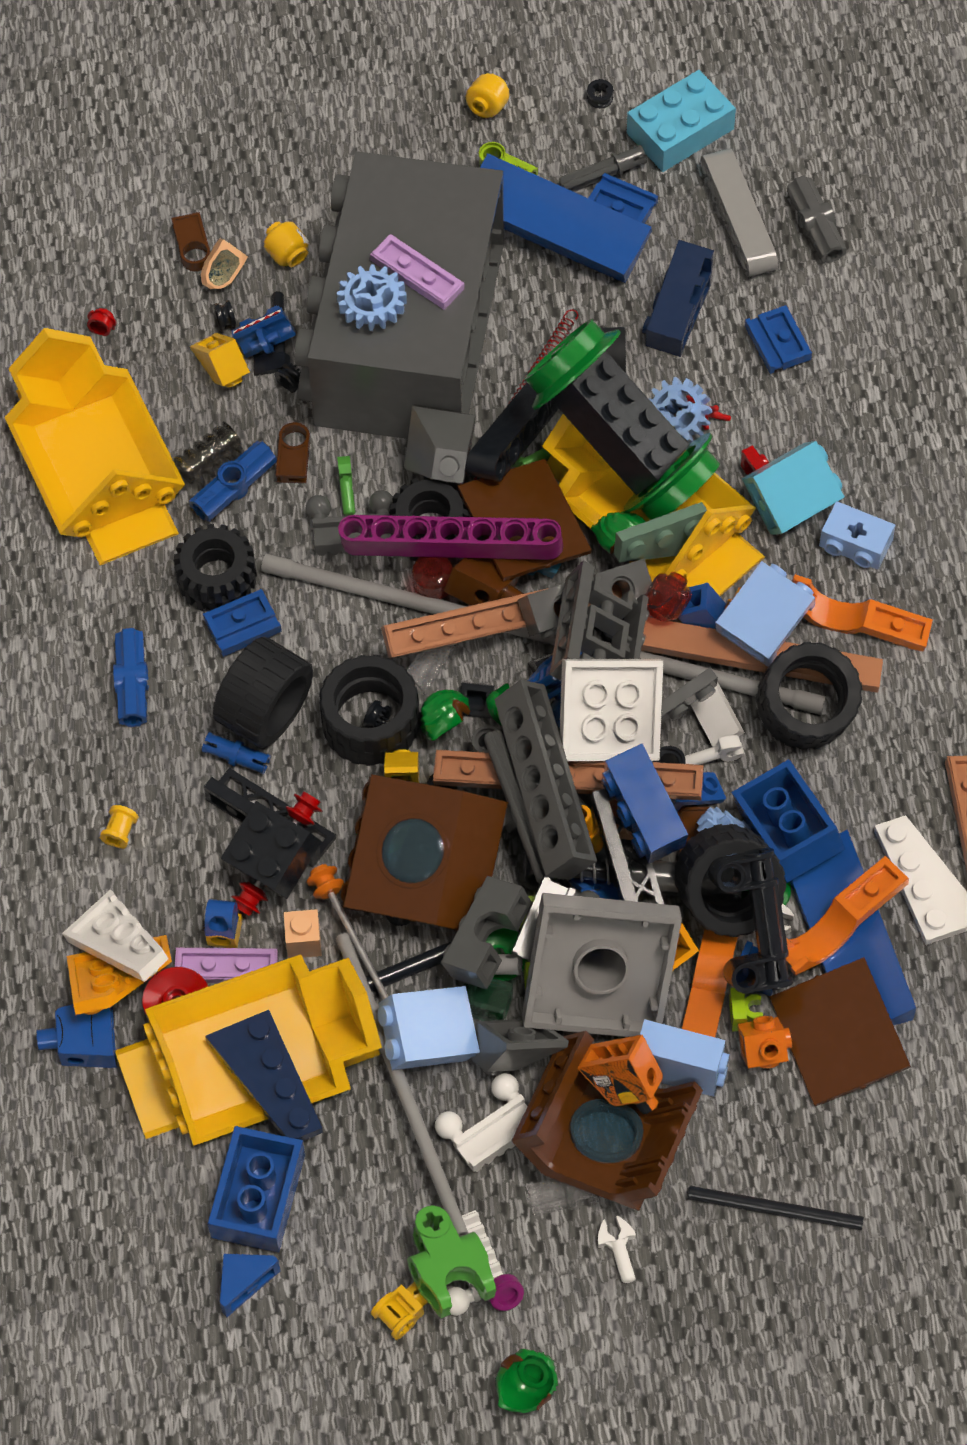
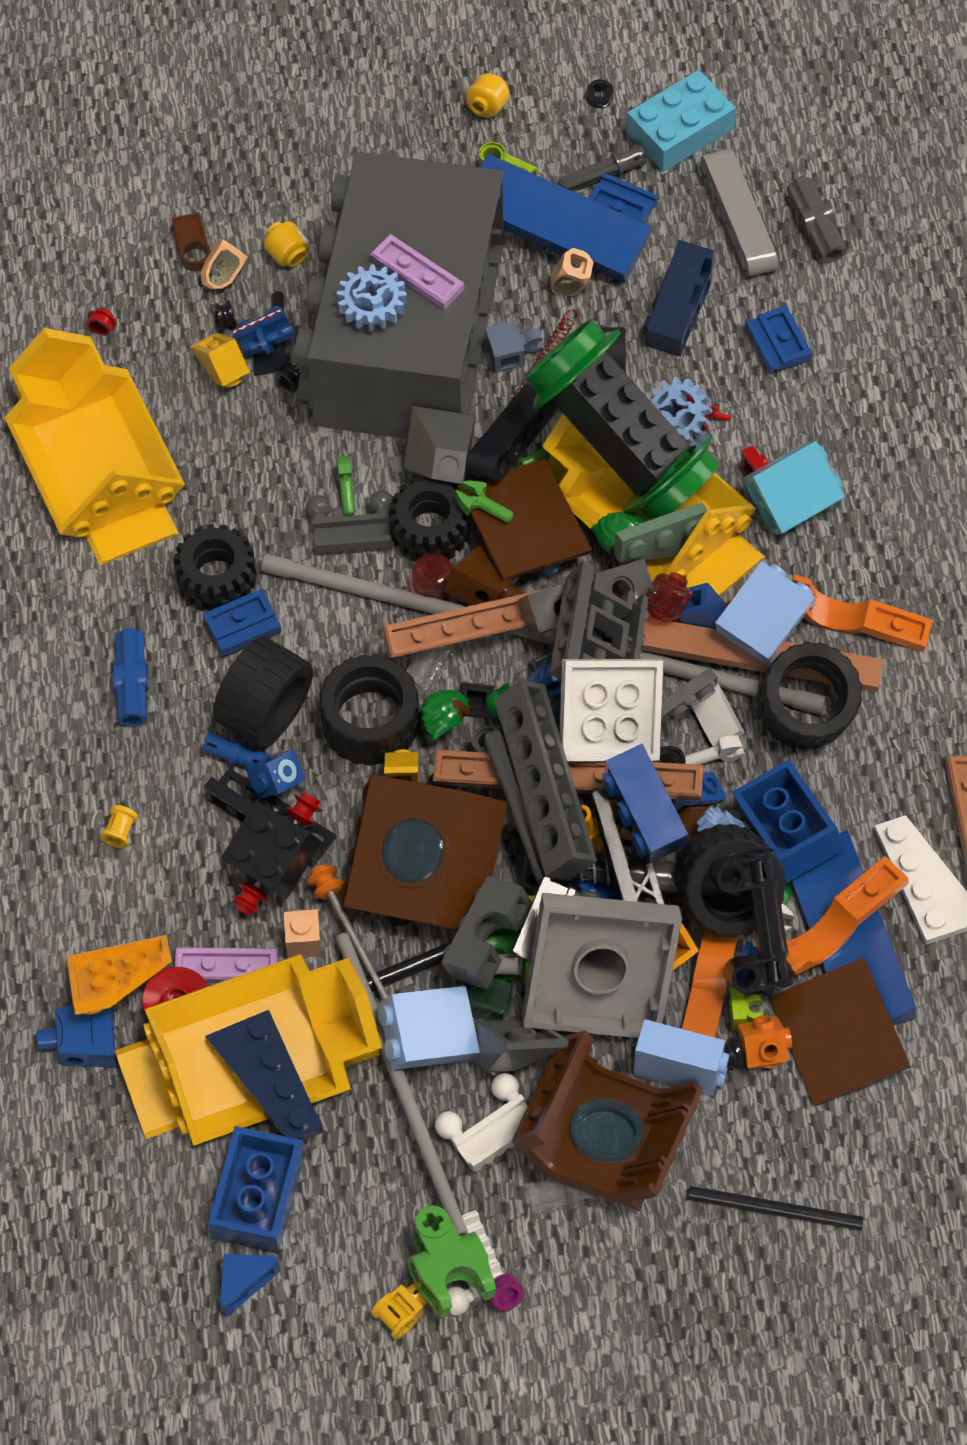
(117, 938): white wing -> none
(209, 454): clear smoke piece -> none
(221, 493): blue piece -> none
(224, 922): blue leg -> none
(275, 774): none -> blue brick
(293, 460): reddish brown piece -> none
(377, 715): black bush -> none
(463, 546): magenta beam -> none
(480, 501): none -> bright green bar
(508, 347): none -> sand blue brick
(525, 1381): green hair -> none
(571, 273): none -> light nougat rock
(619, 1247): white bar -> none
(623, 1072): orange torso -> none
(736, 1056): none -> black bush
(871, 534): light blue brick -> none

